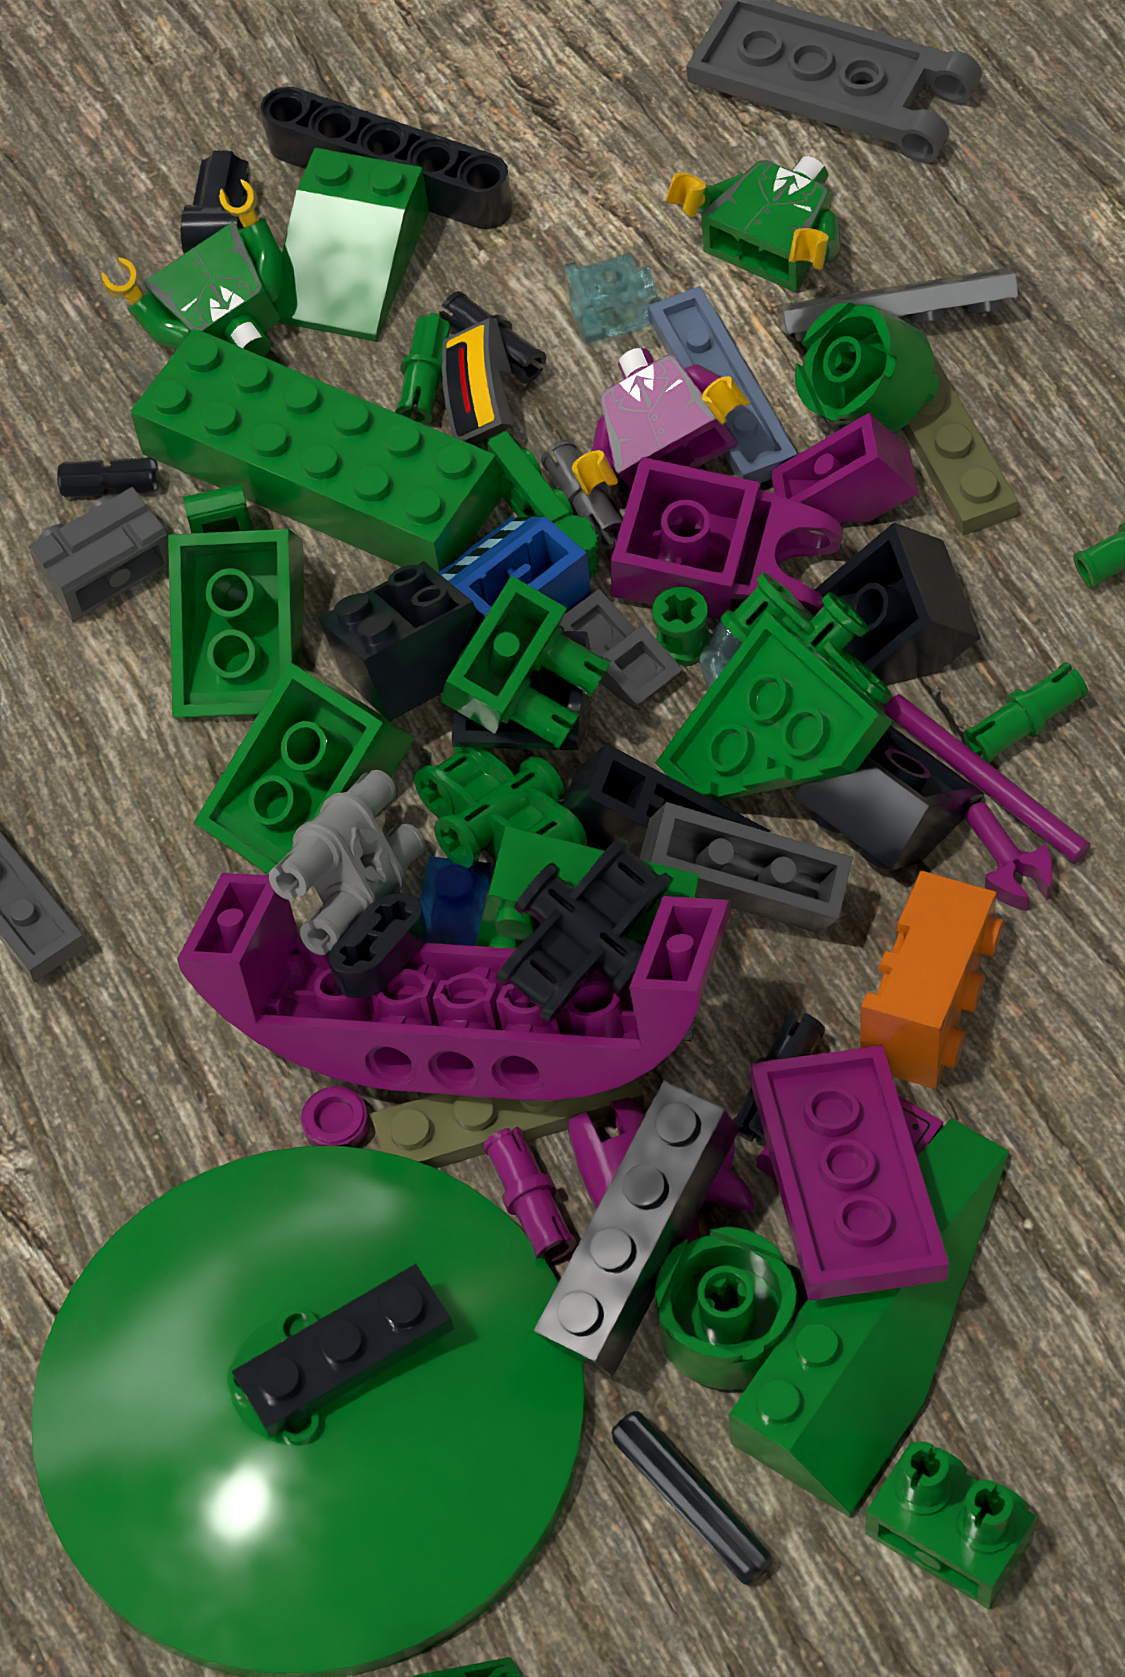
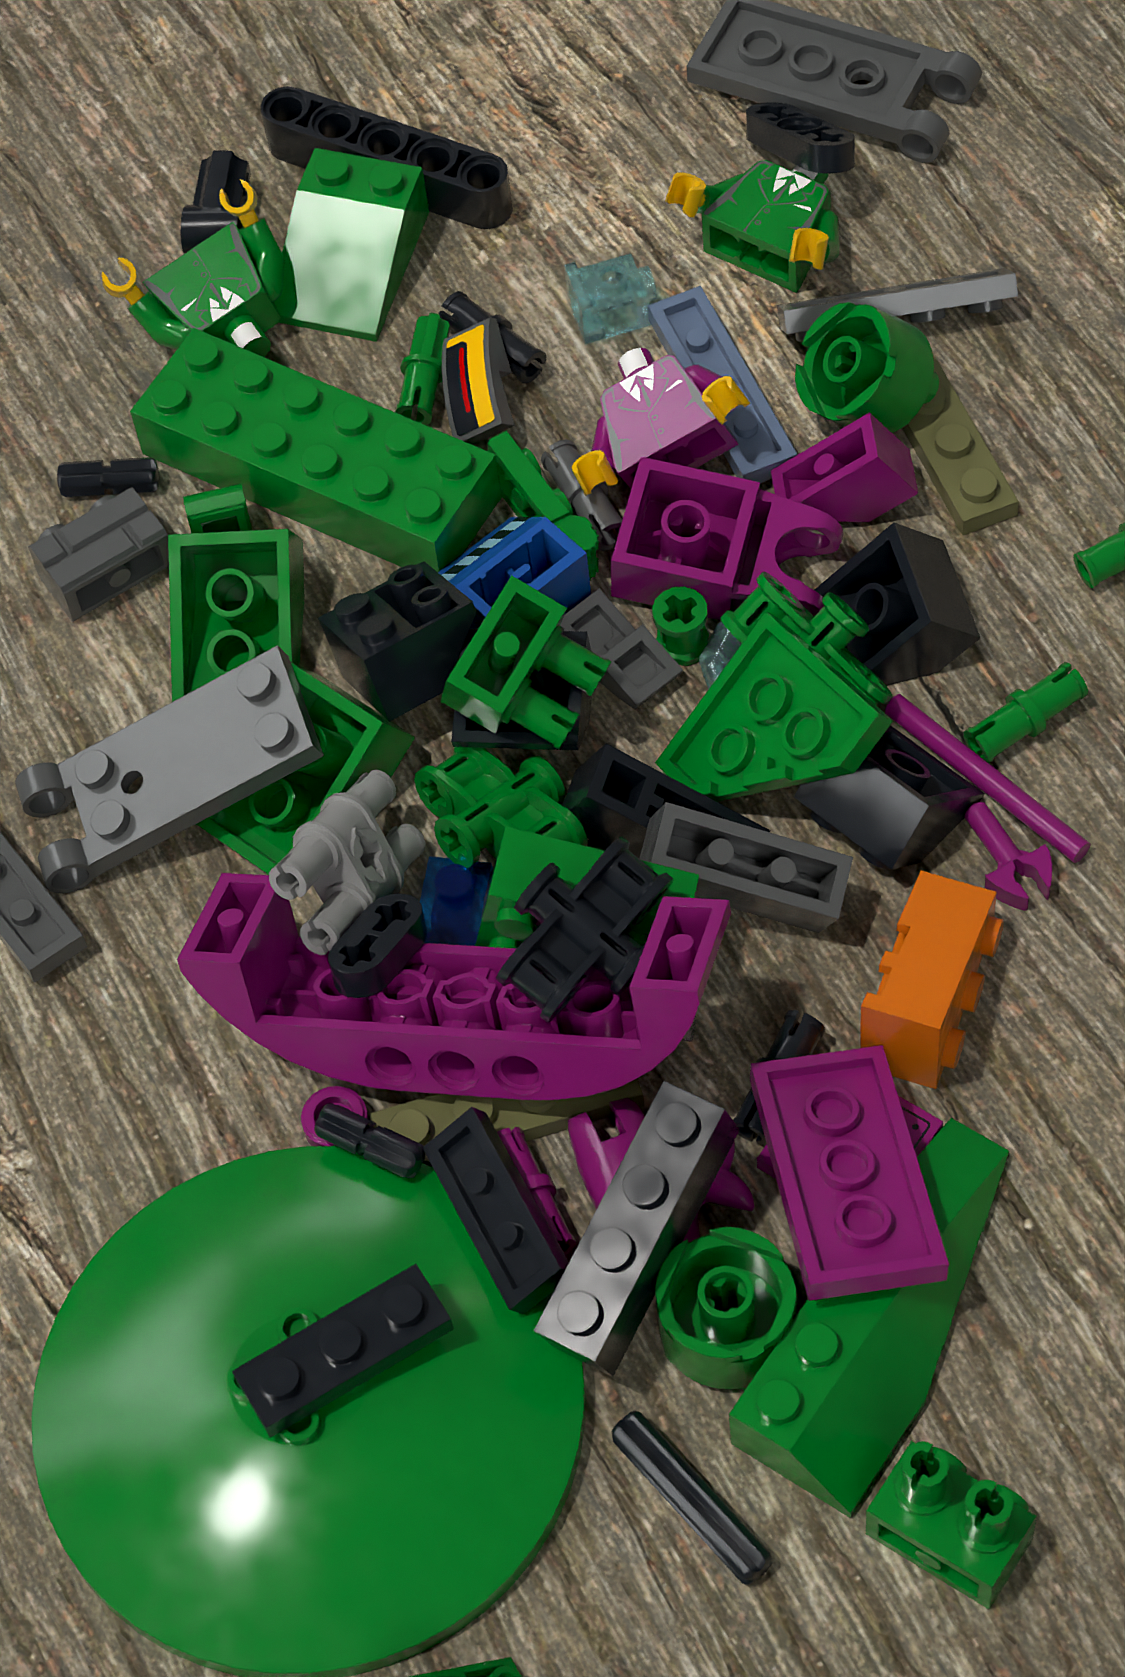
(193, 763): none -> hinge
(365, 1138): none -> black piece
(497, 1210): none -> black plate
(800, 138): none -> black beam

